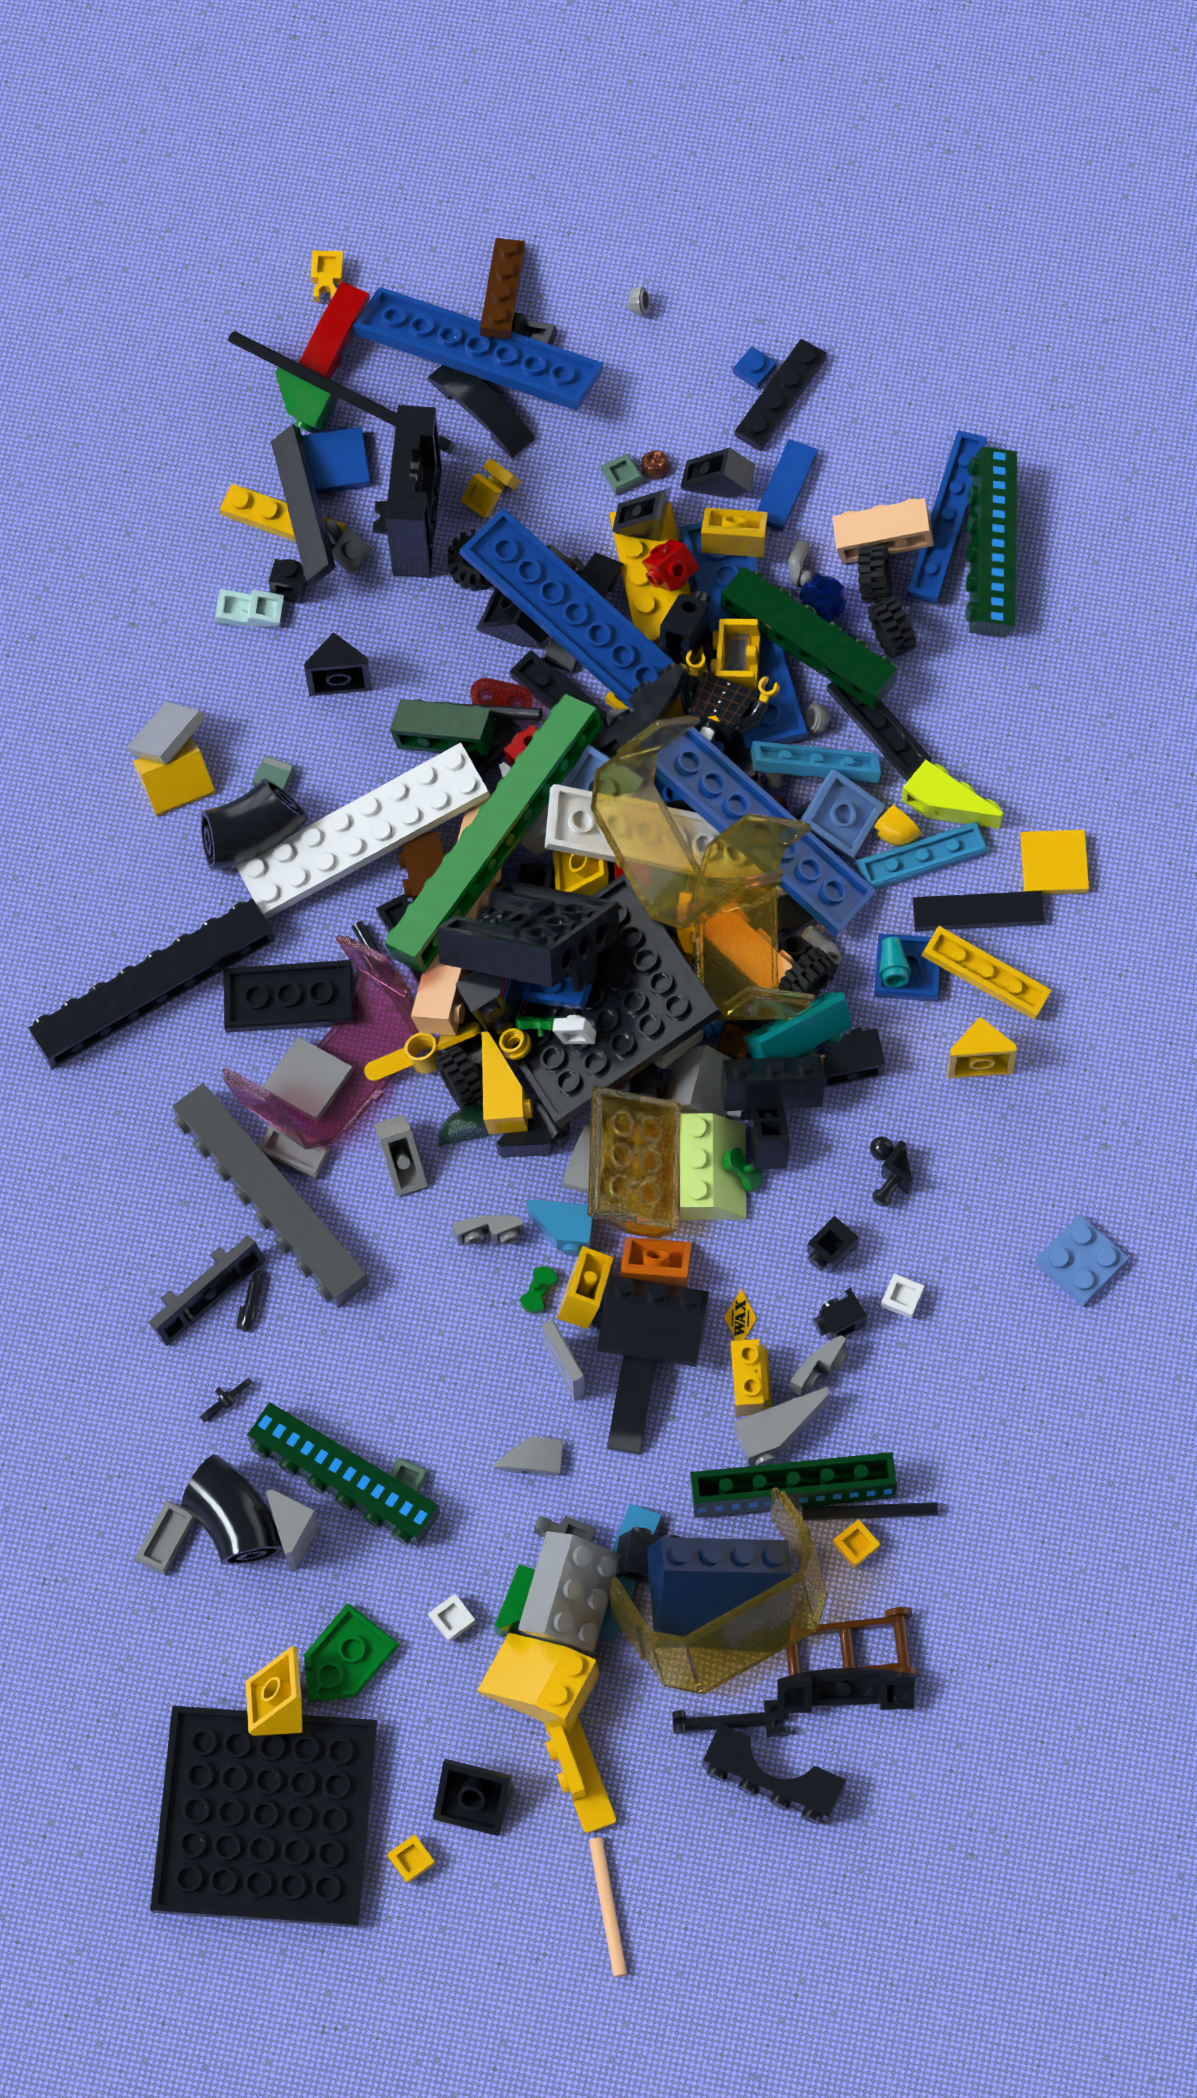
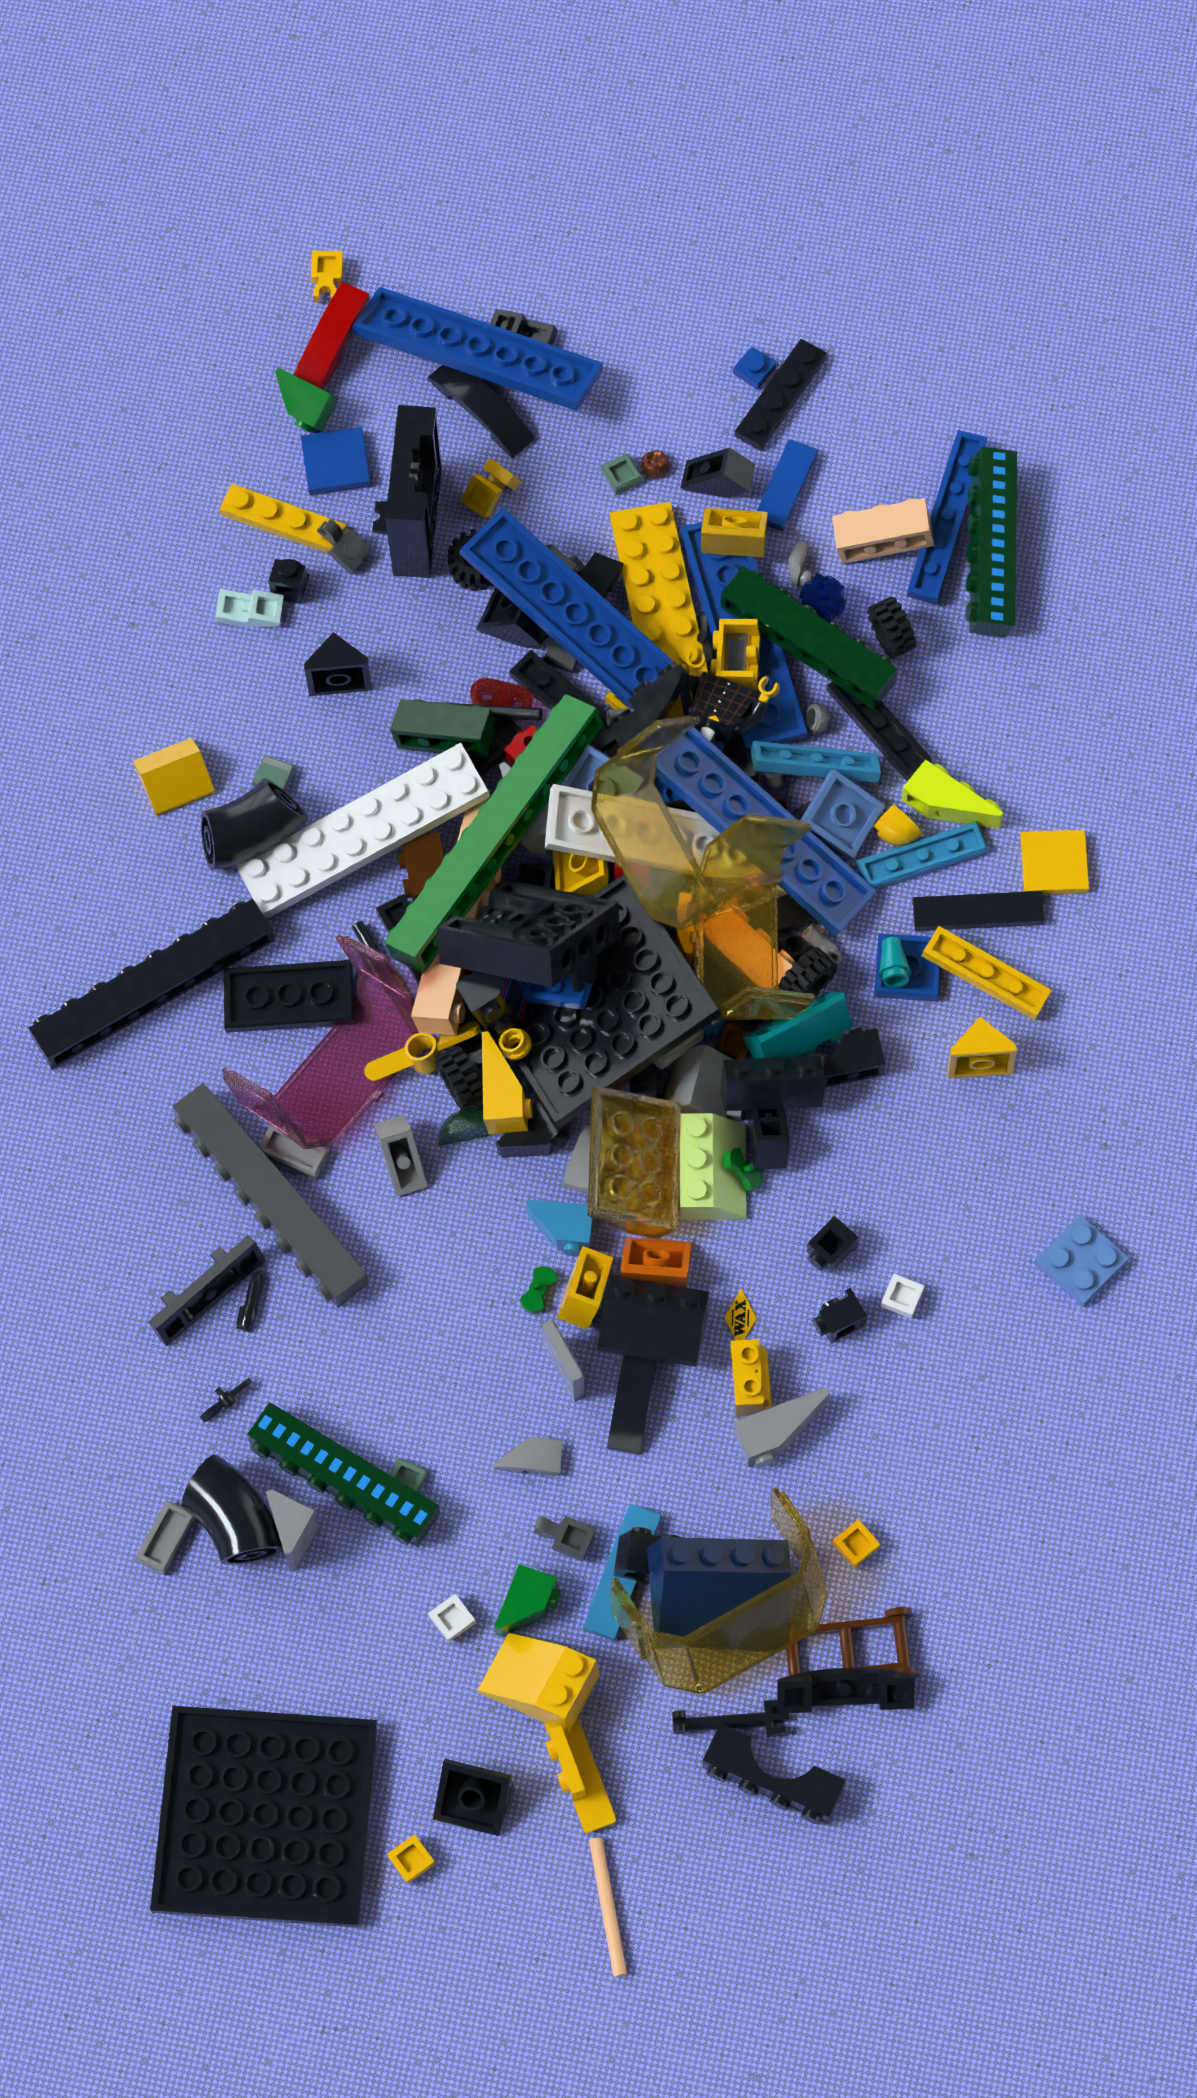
(166, 733): light grey tile -> none
(275, 1697): yellow slope -> none
(303, 504): black tile -> none
(308, 1079): light grey tile -> none
(323, 383): black tile -> none
(346, 1656): green tile -> none
(500, 1228): light grey slope -> none
(502, 288): reddish brown plate -> none
(530, 1022): green piece -> none
(569, 1591): light grey brick -> none
(574, 1030): white plate -> none
(639, 301): light grey piece -> none
(643, 515): black slope -> none
(670, 565): red brick -> none
(688, 619): black torso -> none
(804, 1482): dark green brick -> none
(824, 1359): light grey slope -> none
(870, 1511): black bar -> none
(874, 573): black tyre -> none
(894, 1169): black piece -> none

